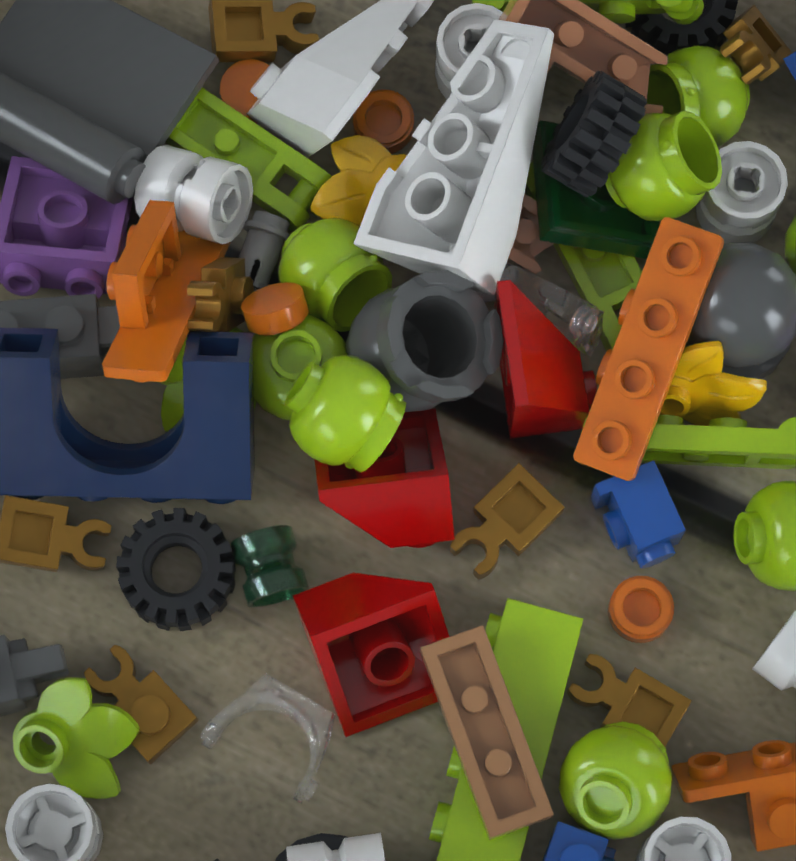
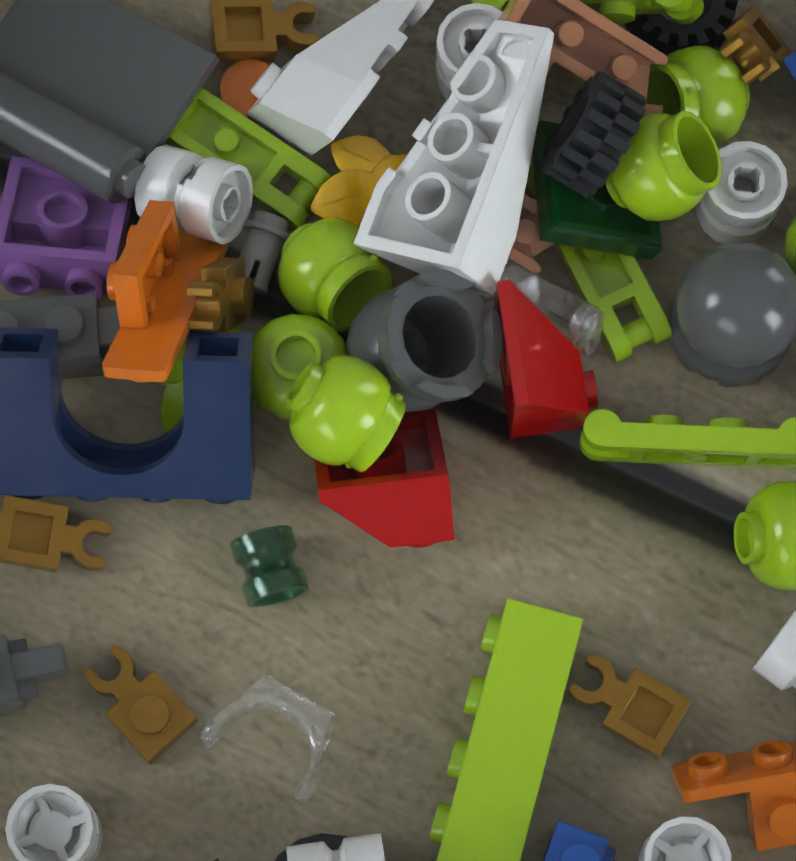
(82, 736): lime plate -> none
(163, 533): black tyre -> none
(275, 308): orange tile -> none
(369, 644): red slope -> none
(385, 117): orange tile -> none
(486, 732): medium nougat plate -> none
(511, 515): pearl gold plate -> none
(616, 780): lime piece -> none
(640, 515): blue brick -> none
(641, 609): orange tile -> none
(648, 348): orange bracket -> none
(704, 391): yellow plate -> none

